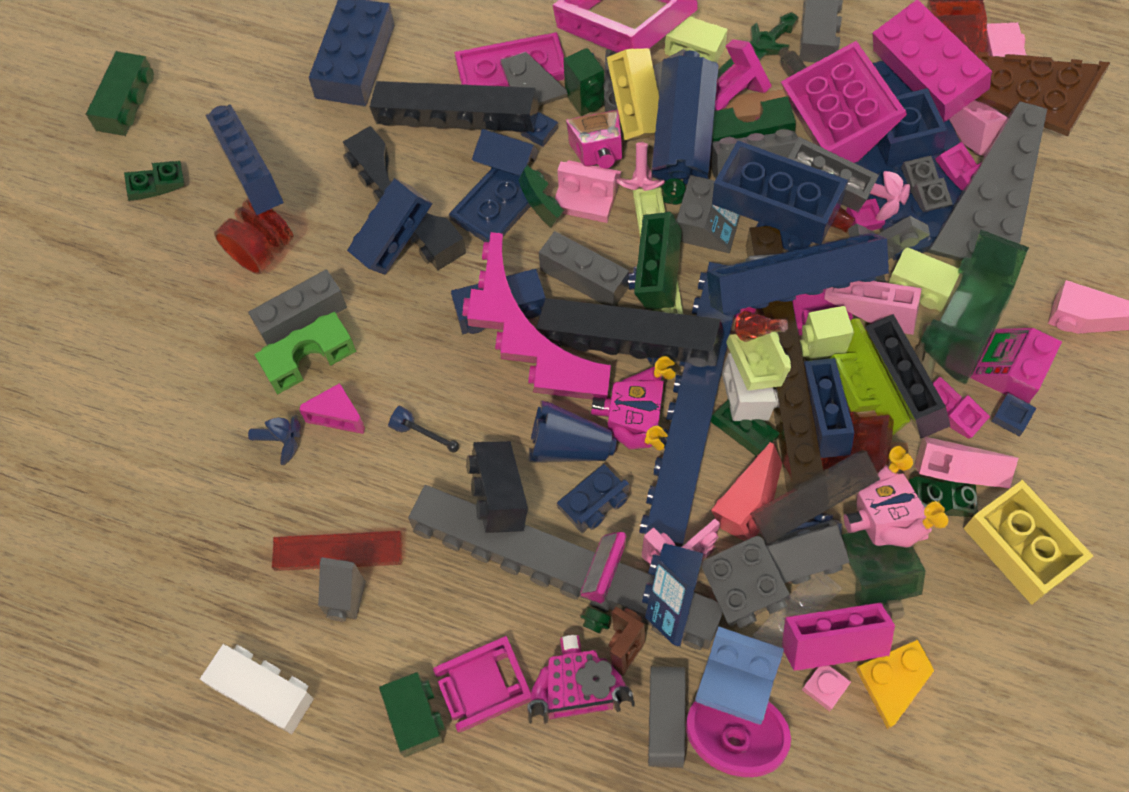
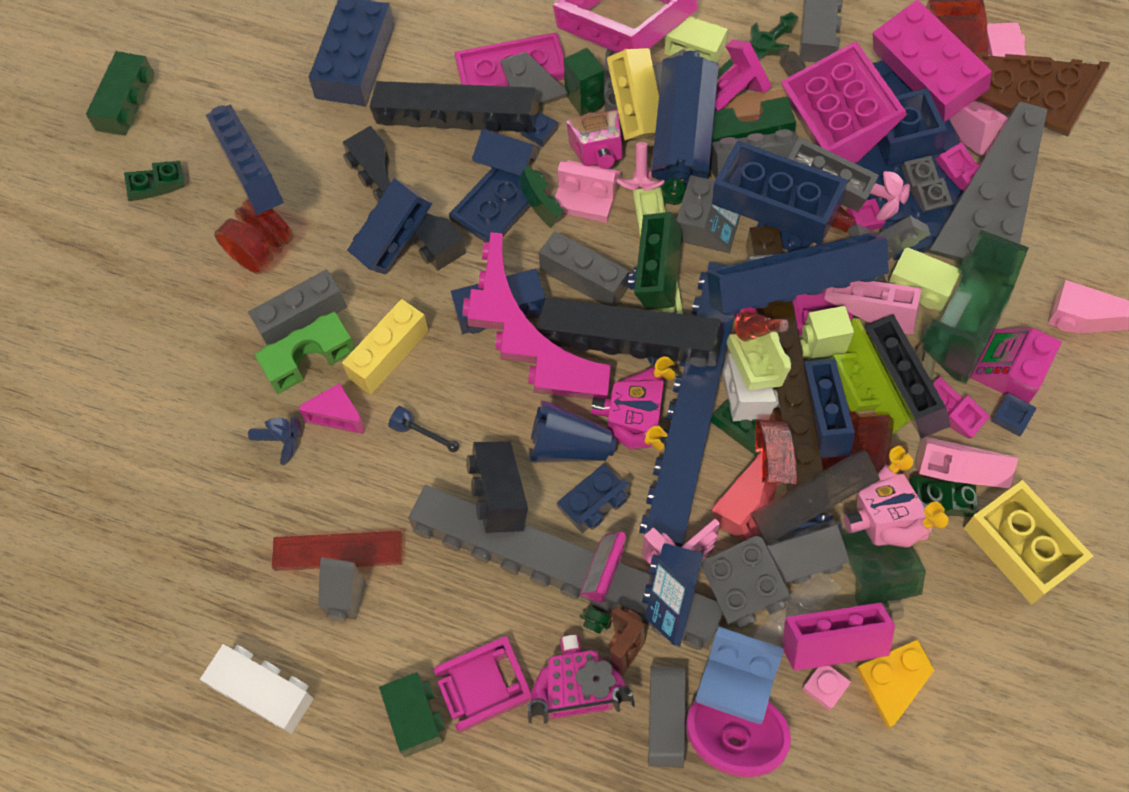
(385, 346): none -> light yellow brick
(778, 453): none -> clear red slope

